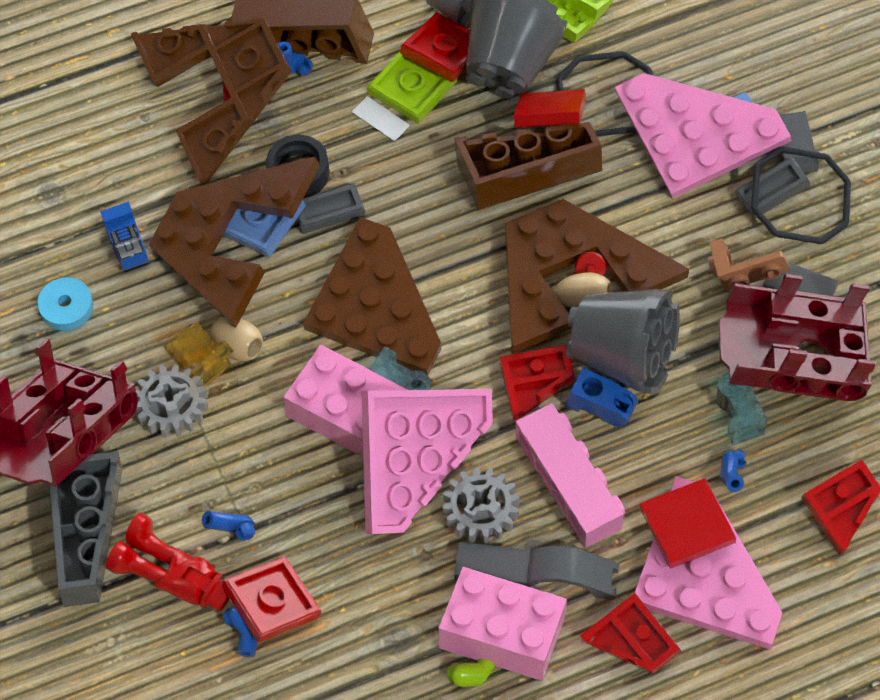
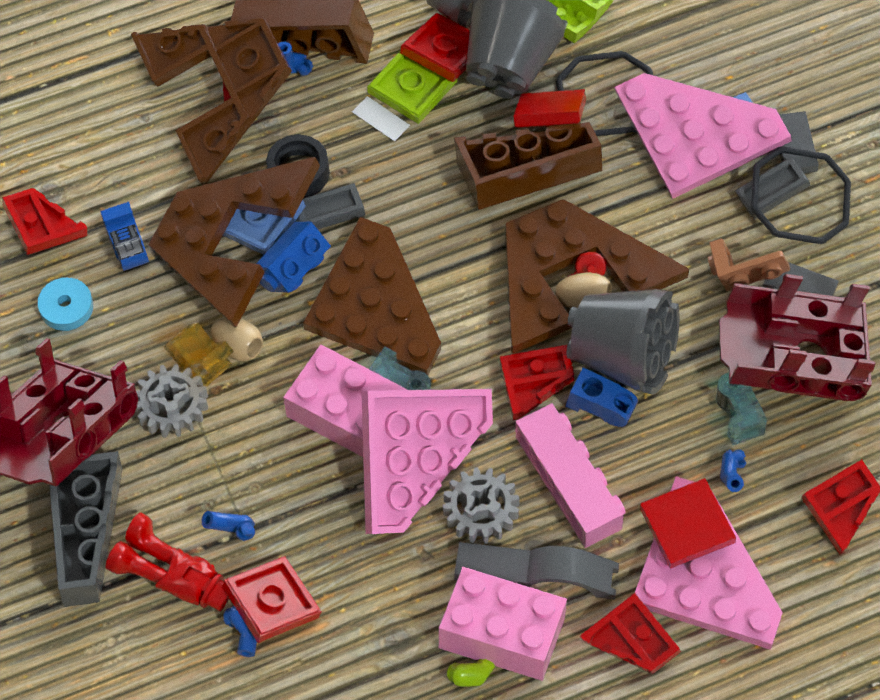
(40, 222): none -> red wing
(292, 257): none -> blue brick

